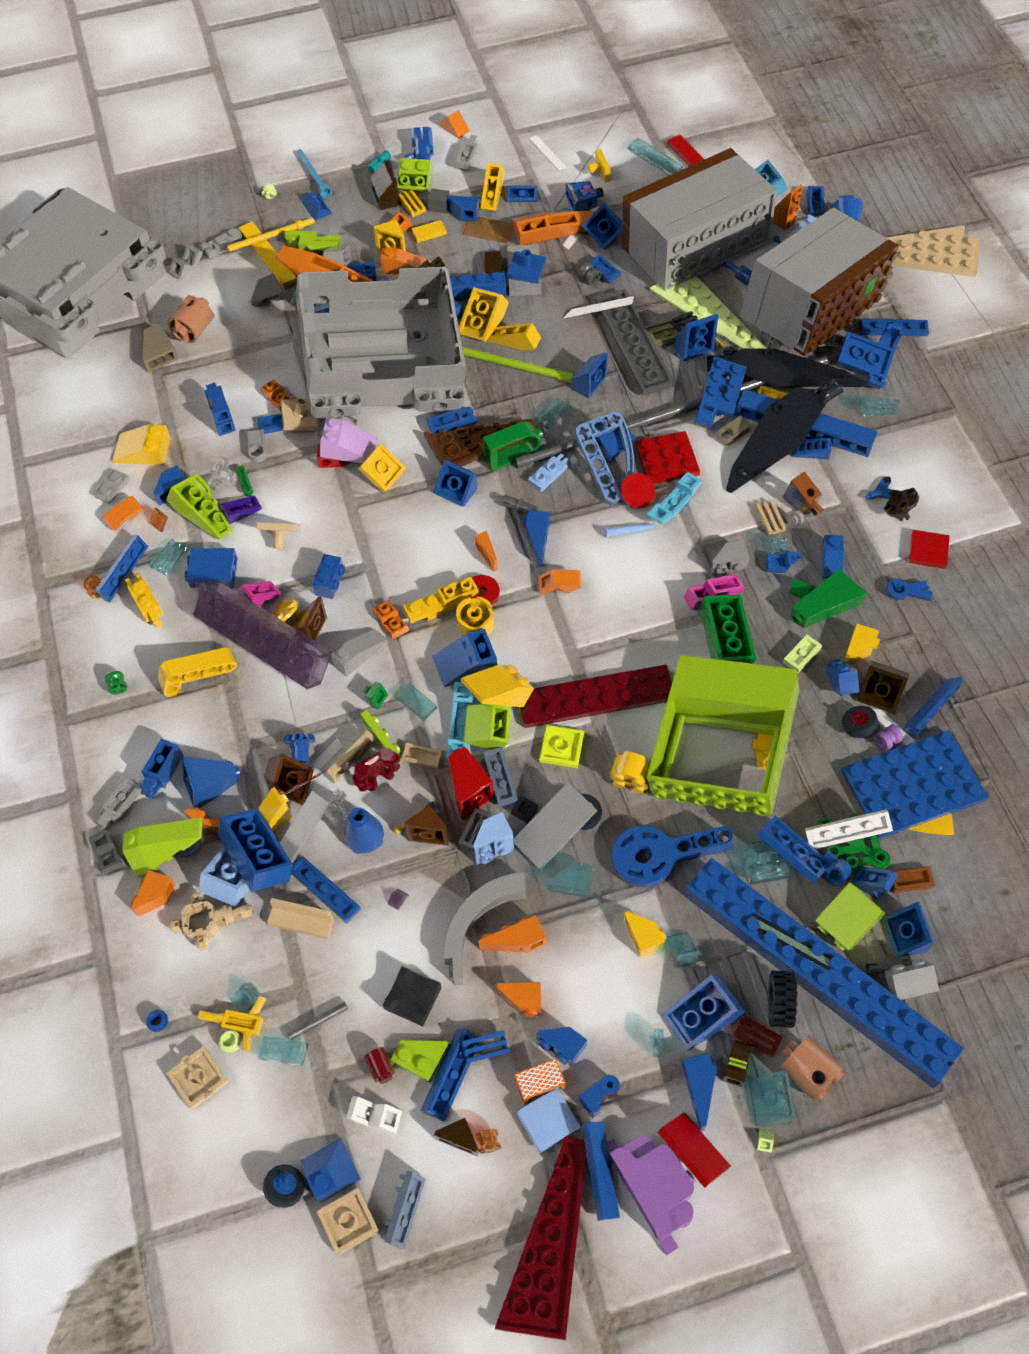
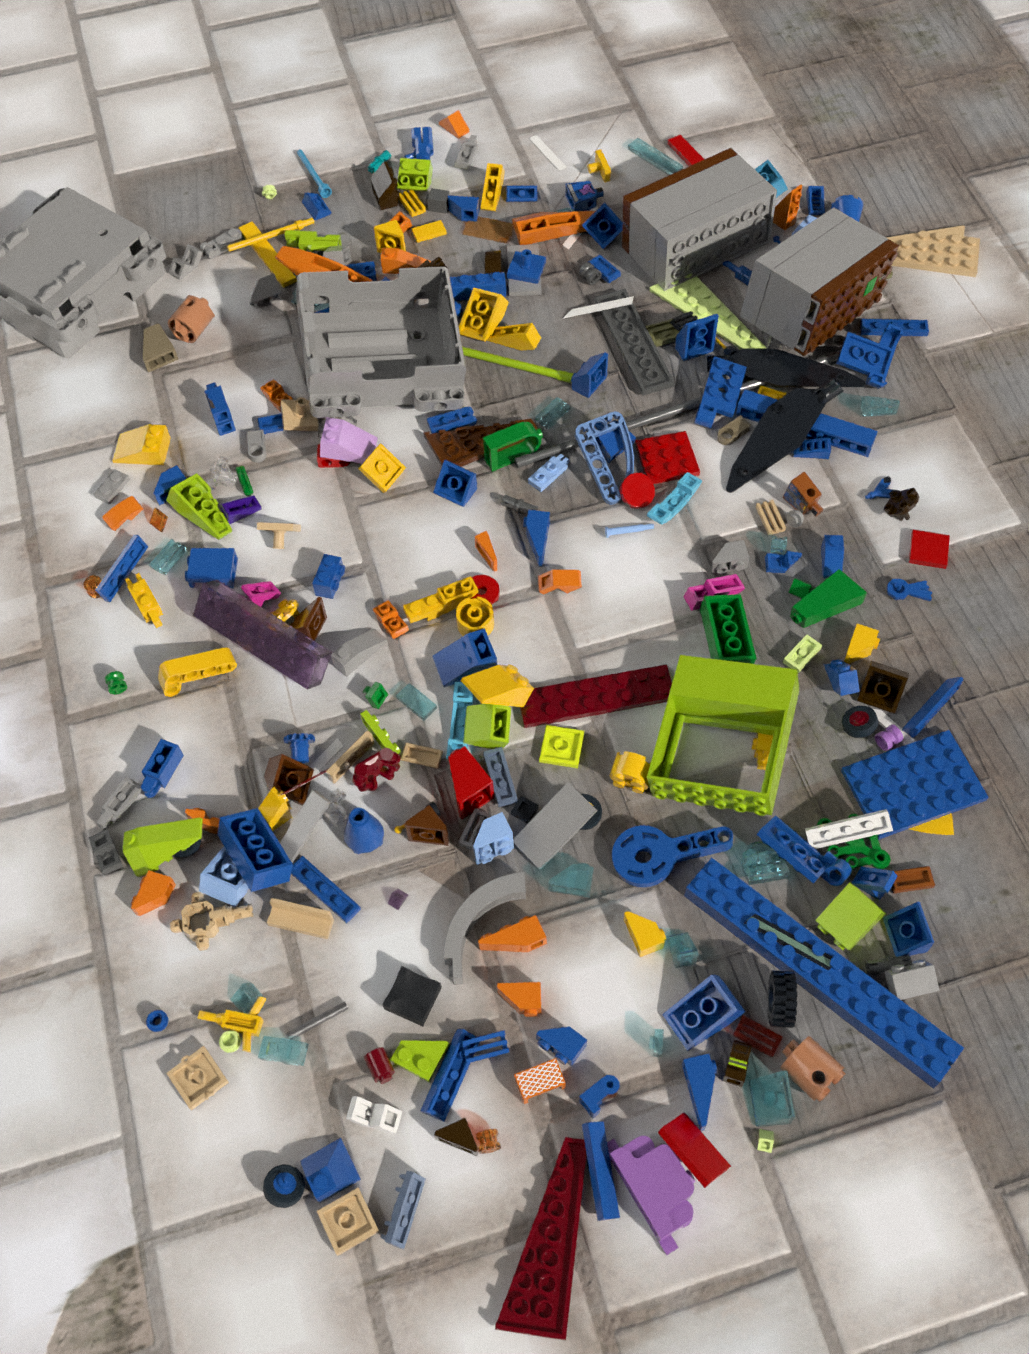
(207, 779): blue slope -> none
(548, 1120): light blue slope -> none

